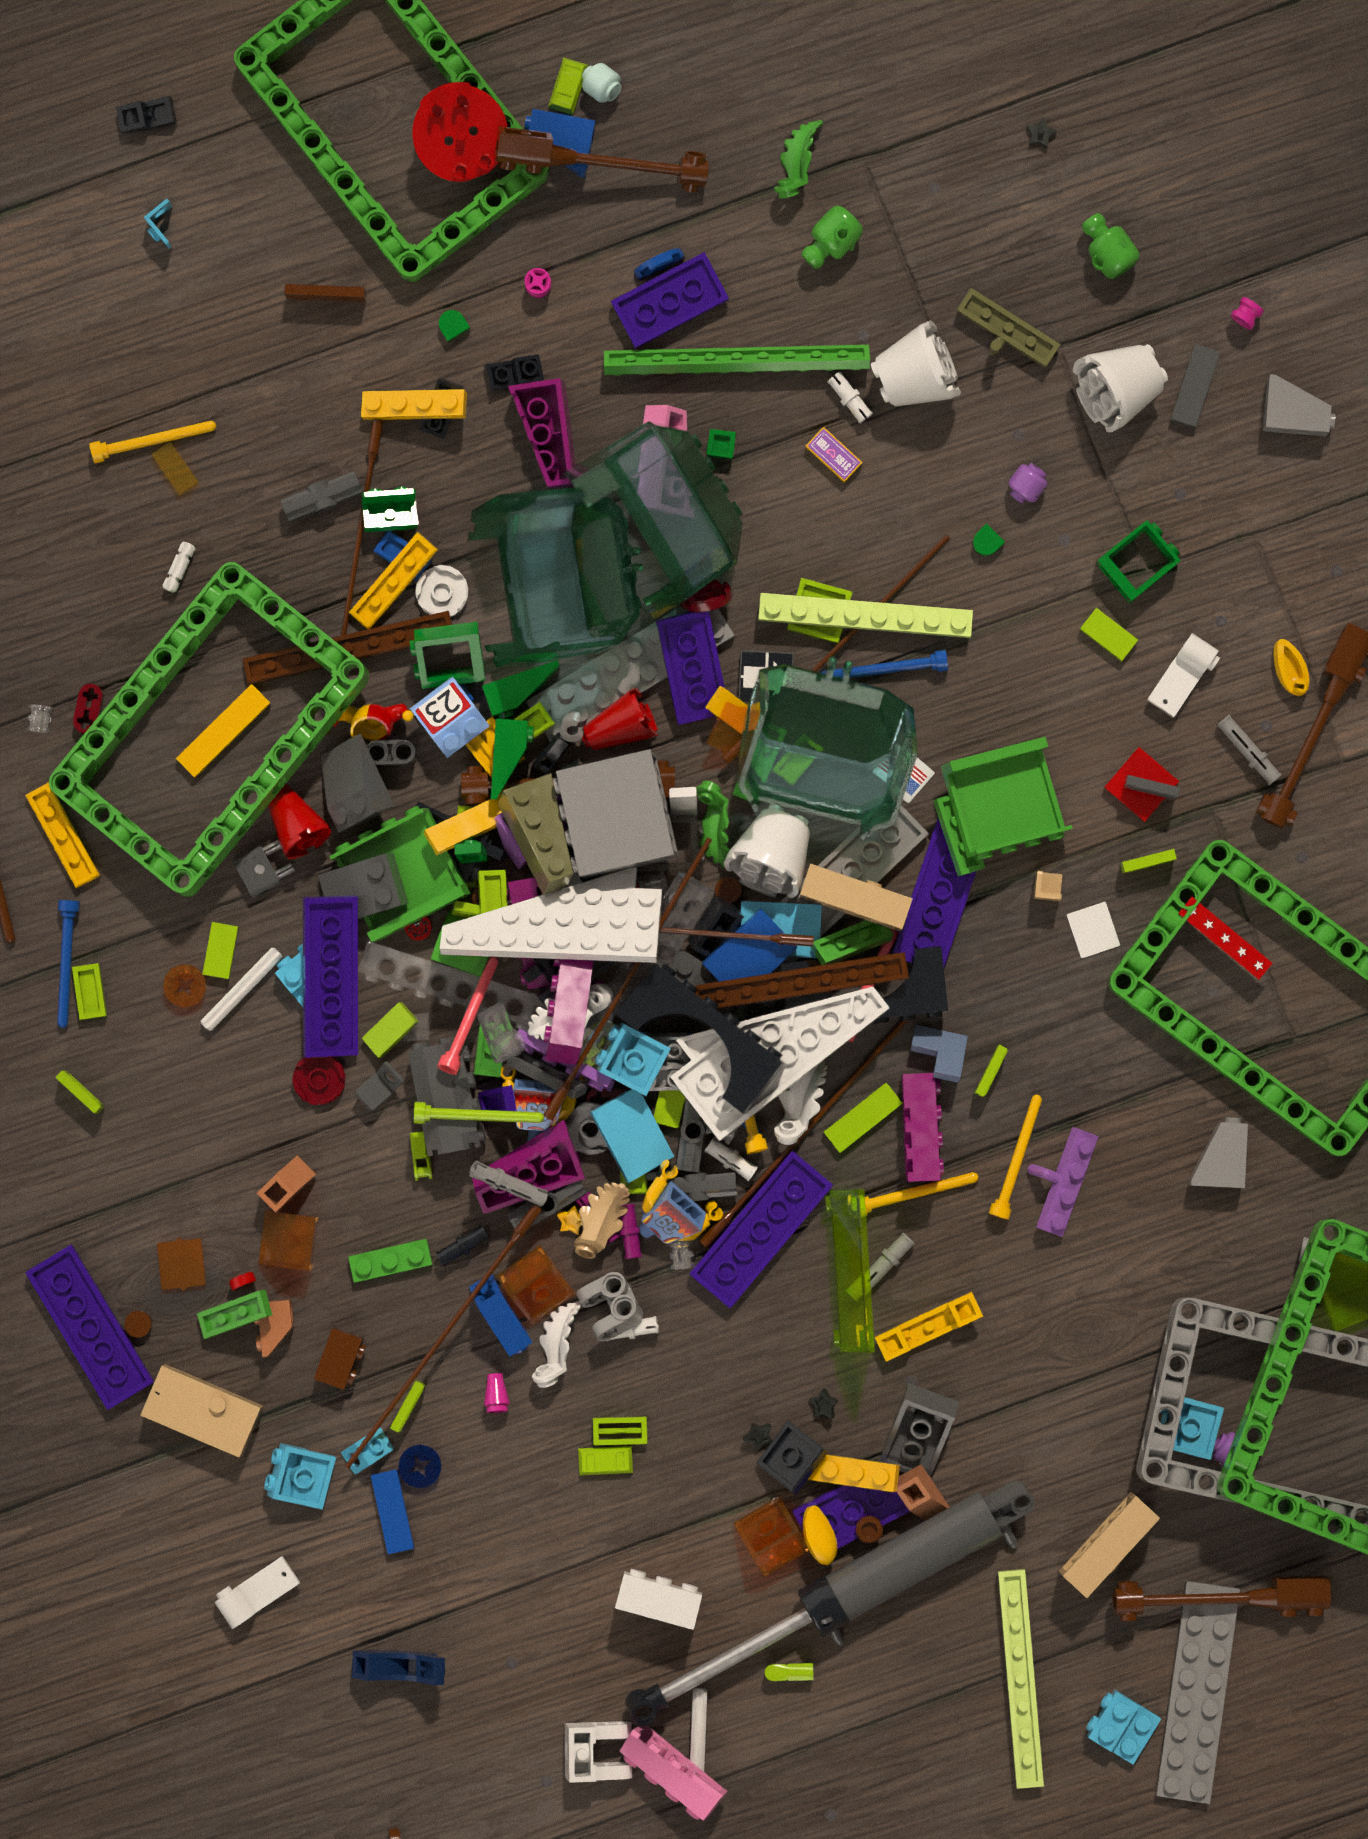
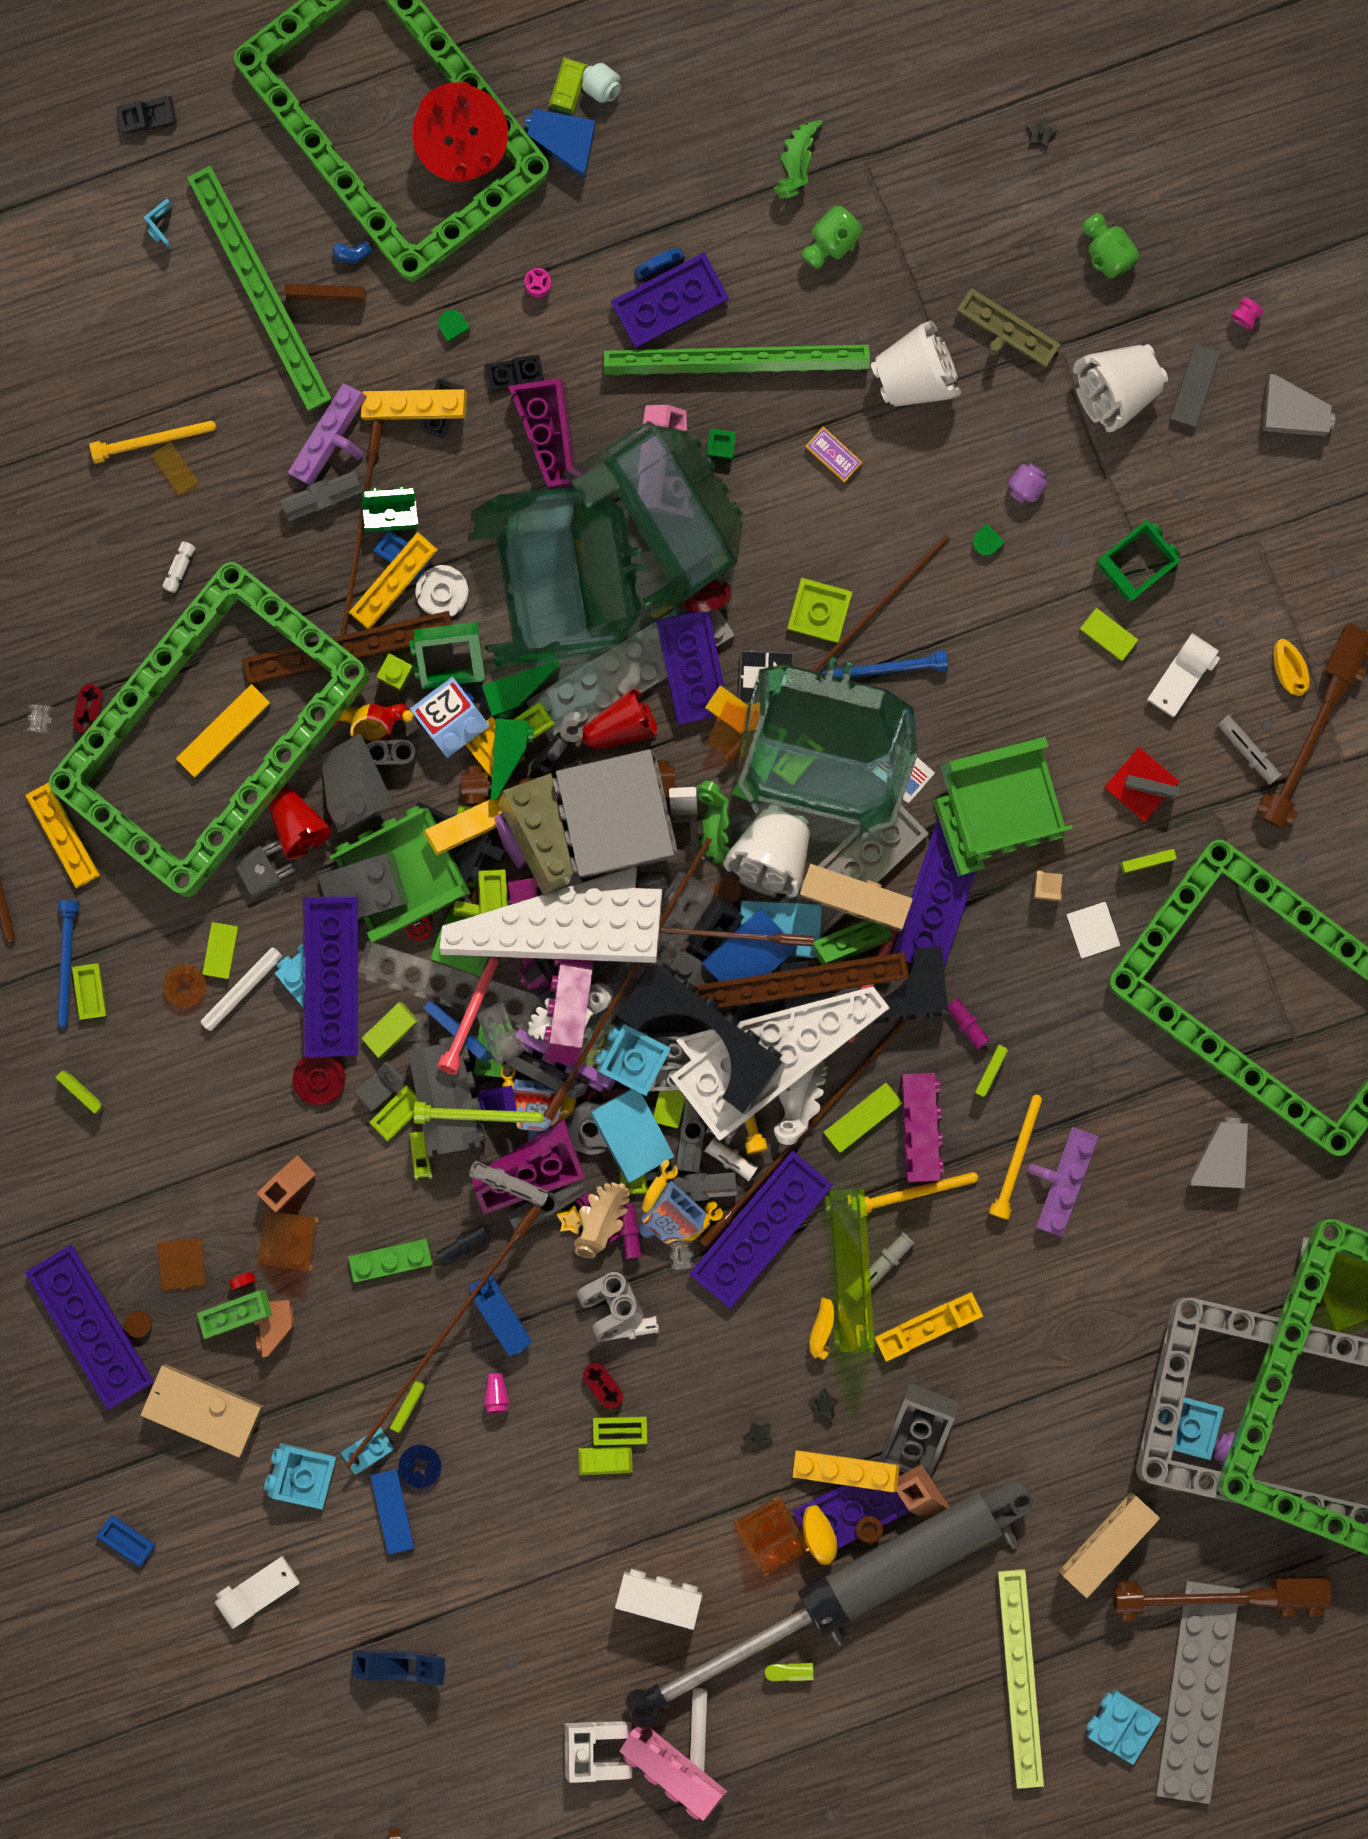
(126, 1540): none -> blue tile
(259, 288): none -> bright green plate
(329, 435): none -> medium lavender plate
(339, 1359): reddish brown brick -> none
(351, 255): none -> blue arm
(395, 672): none -> lime brick
(395, 1113): none -> lime tile
(453, 1025): none -> blue tile
(470, 851): green plate -> none
(535, 1284): clear orange slope -> none
(537, 151): reddish brown bar -> none
(555, 1345): white plant -> none
(608, 1381): none -> dark red beam
(792, 1457): black tile -> none
(822, 1329): none -> yellow arm
(850, 397): white pin -> none
(865, 615): yellowish green plate -> none
(947, 1048): sand blue tile -> none
(968, 1023): none -> magenta pin
(1227, 939): red sticker -> none

